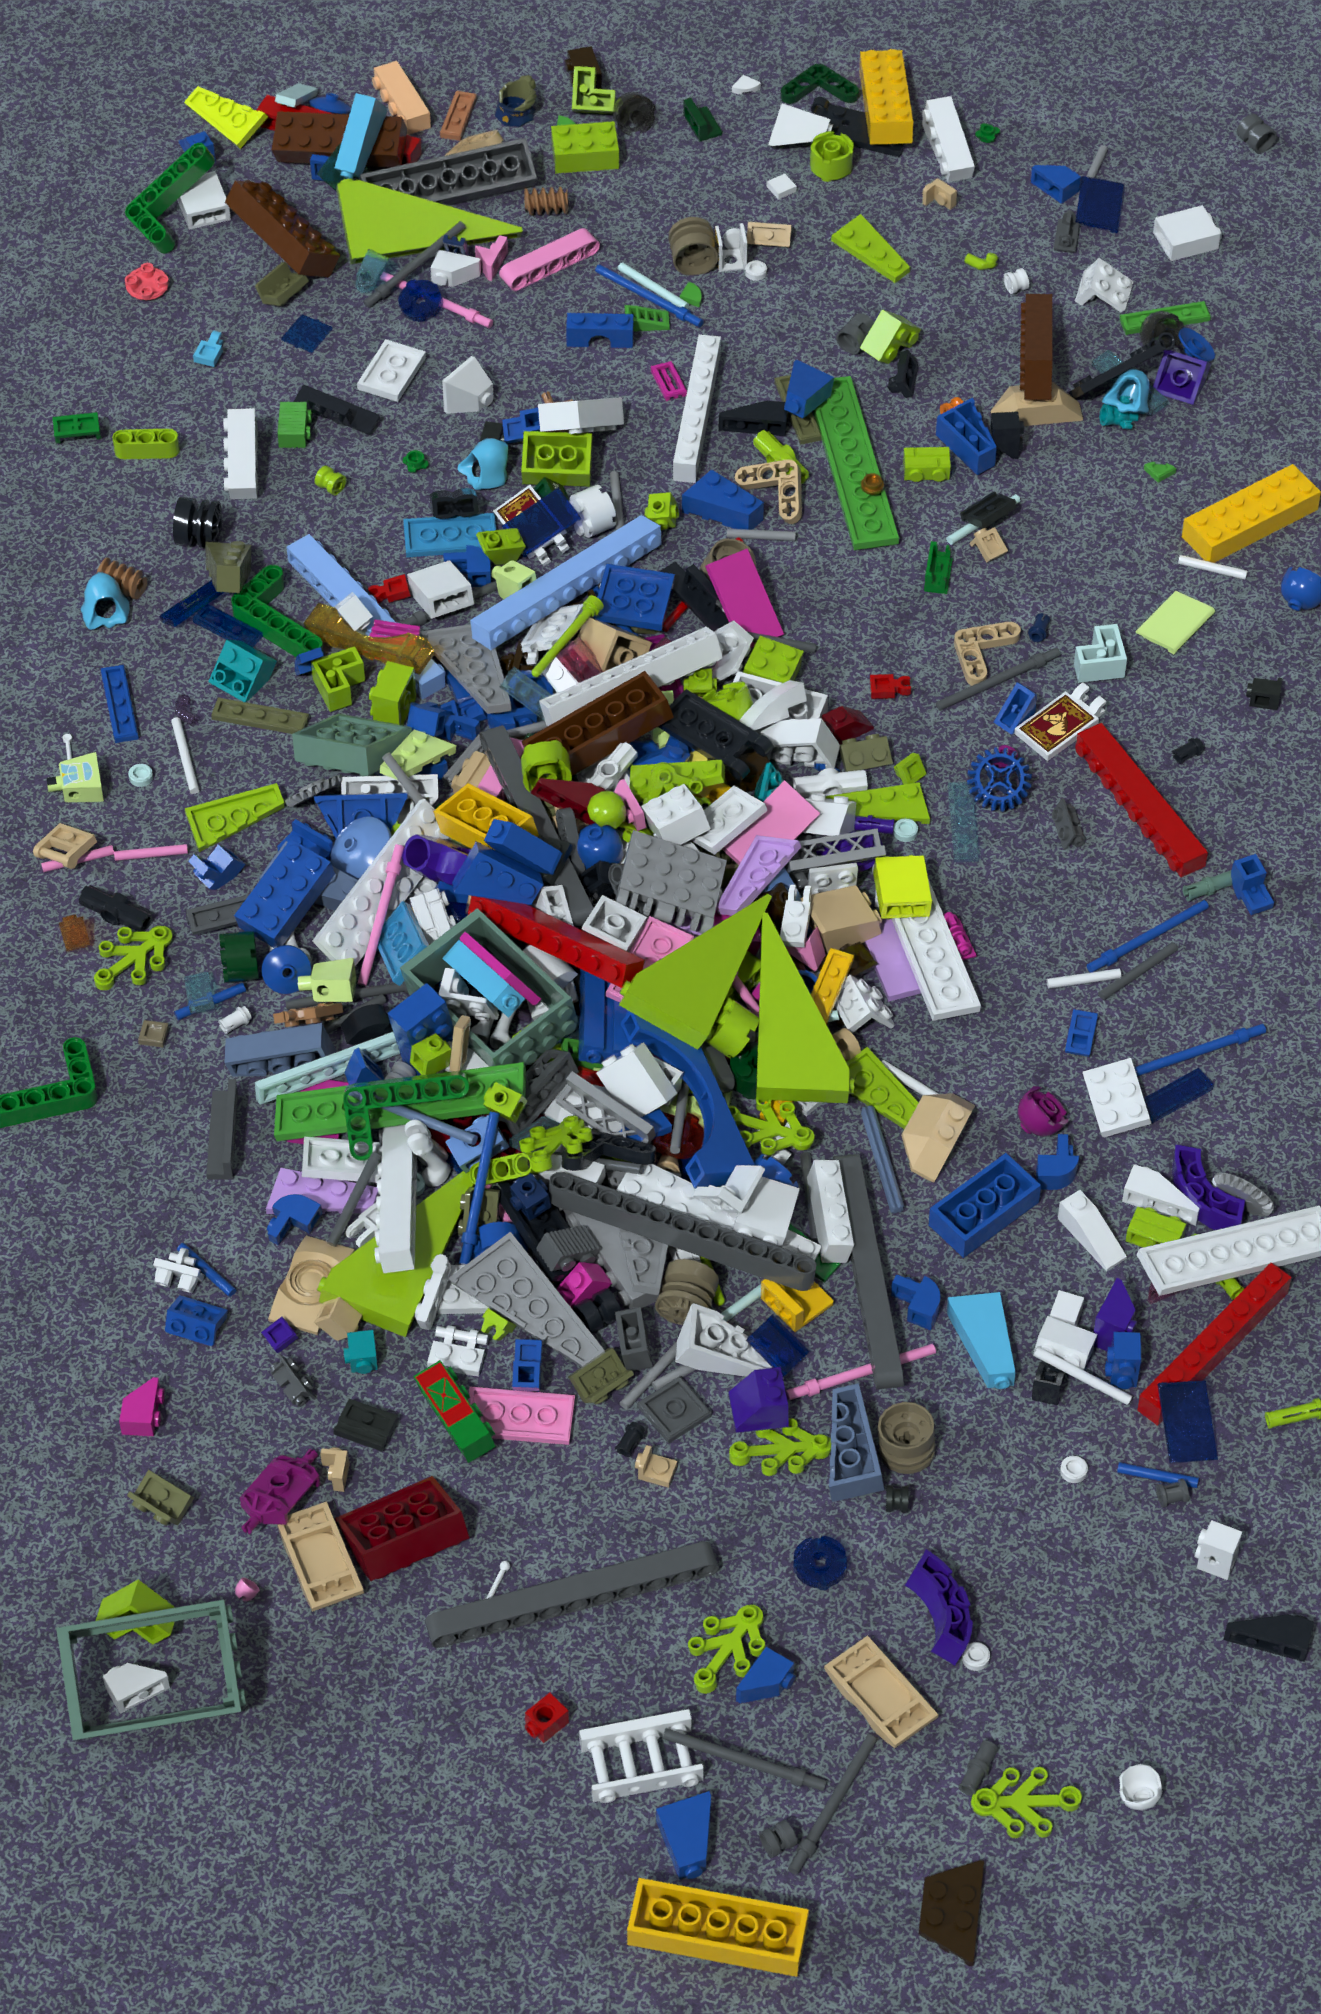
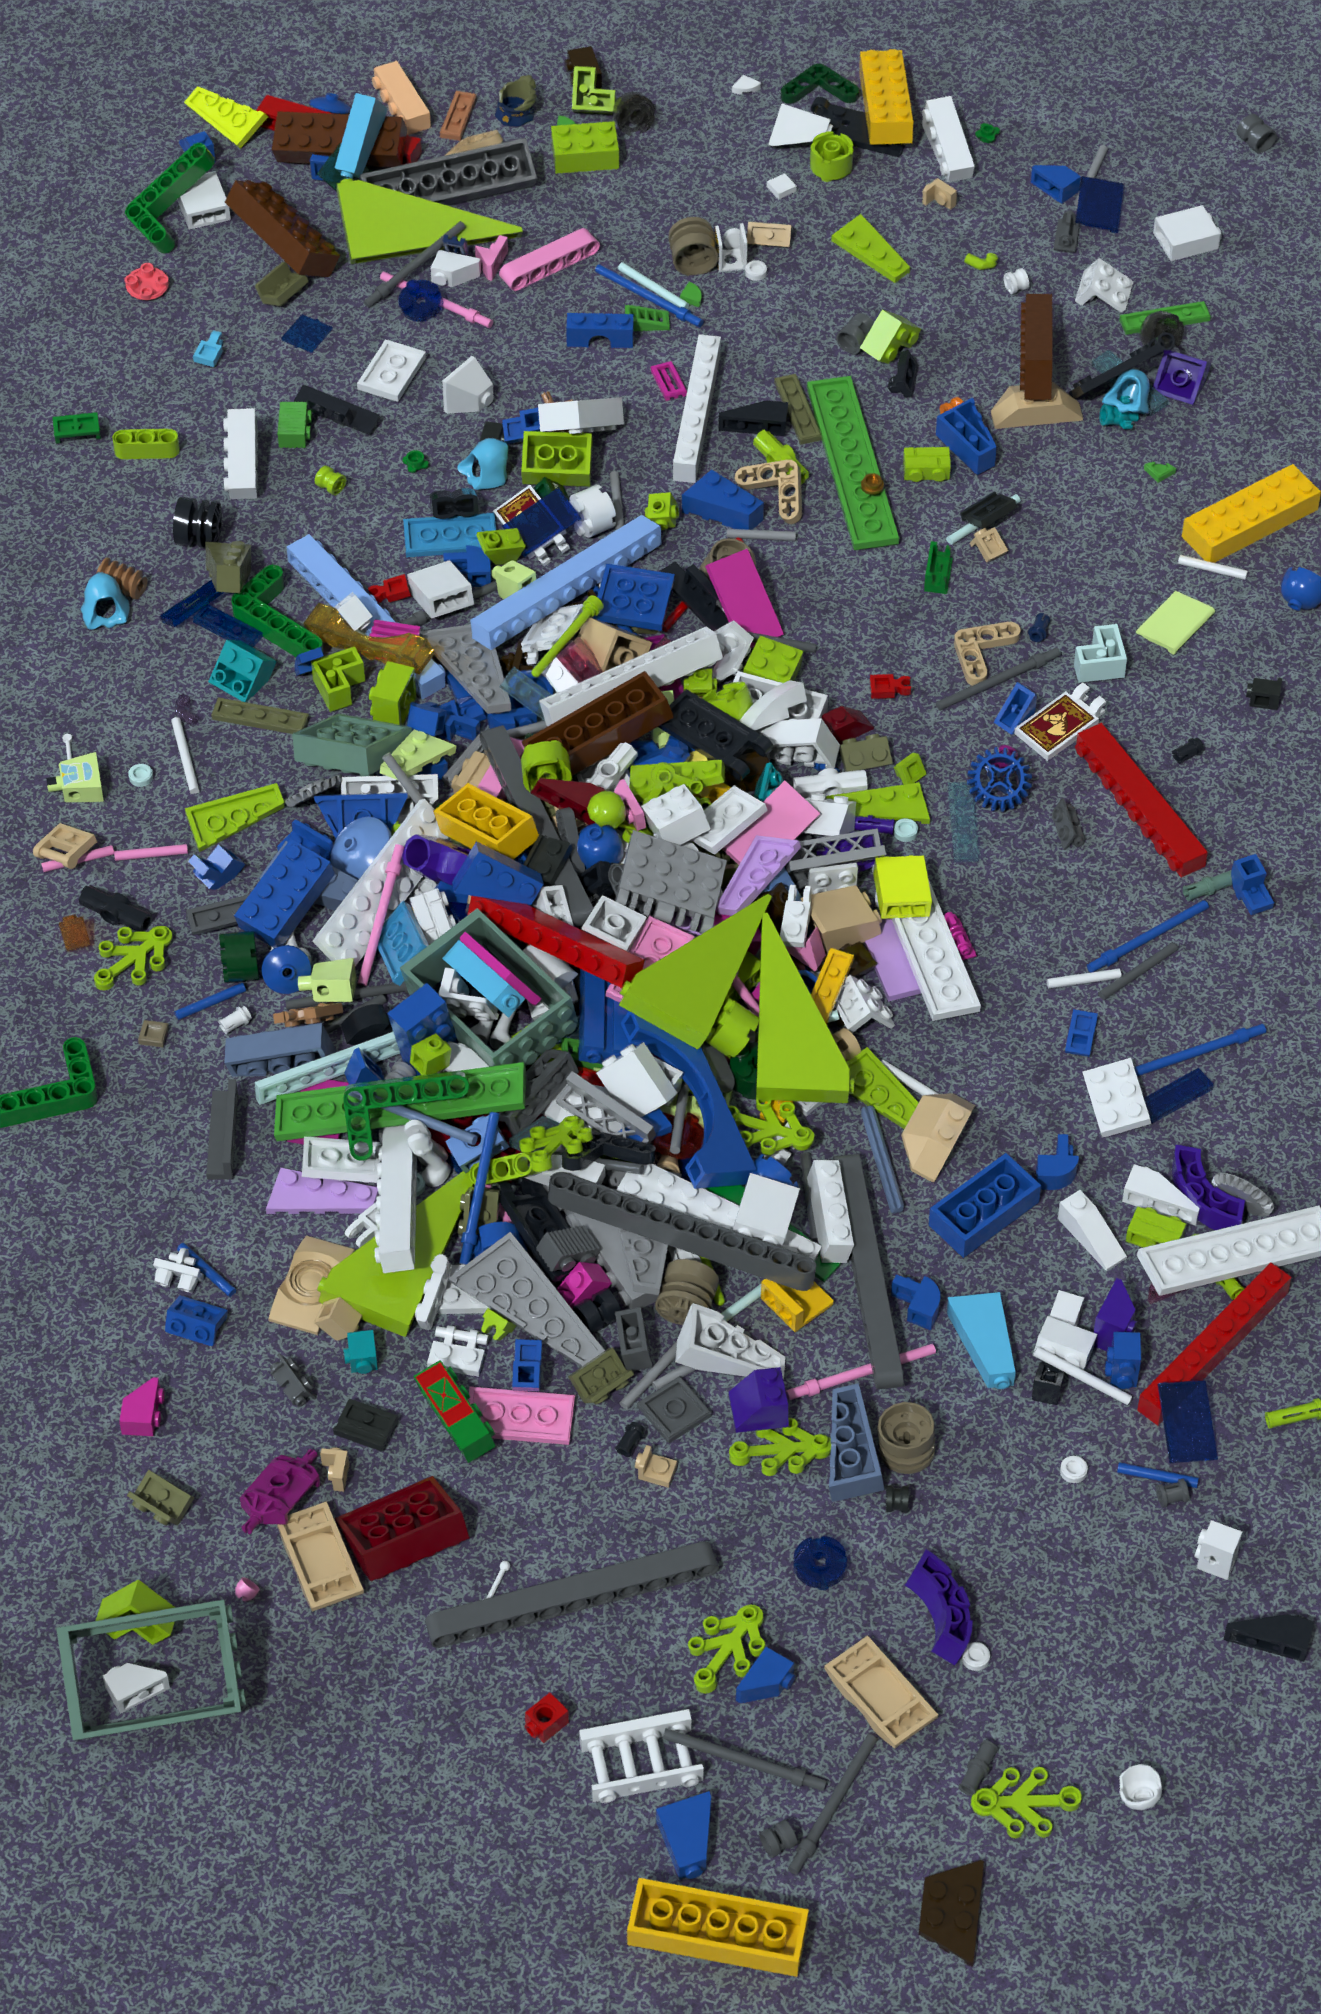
(119, 703): blue tile -> none
(199, 992): clear light blue tile -> none
(279, 1334): dark purple tile -> none
(295, 1211): blue brick -> none
(296, 95): light aqua tile -> none
(353, 1199): dark grey bar -> none
(371, 269): clear light blue piece -> none
(460, 1043): tan tile -> none
(504, 1101): lime brick -> none
(522, 846): blue slope -> none
(530, 1196): dark blue brick -> none
(546, 201): medium nougat piece -> none
(700, 121): dark green panel -> none
(735, 1194): white bracket -> none
(777, 1345): clear blue plate -> none
(807, 389): blue slope -> none
(1006, 432): black slope -> none
(1041, 1113): magenta cylinder -> none
(1196, 345): blue dish -> none

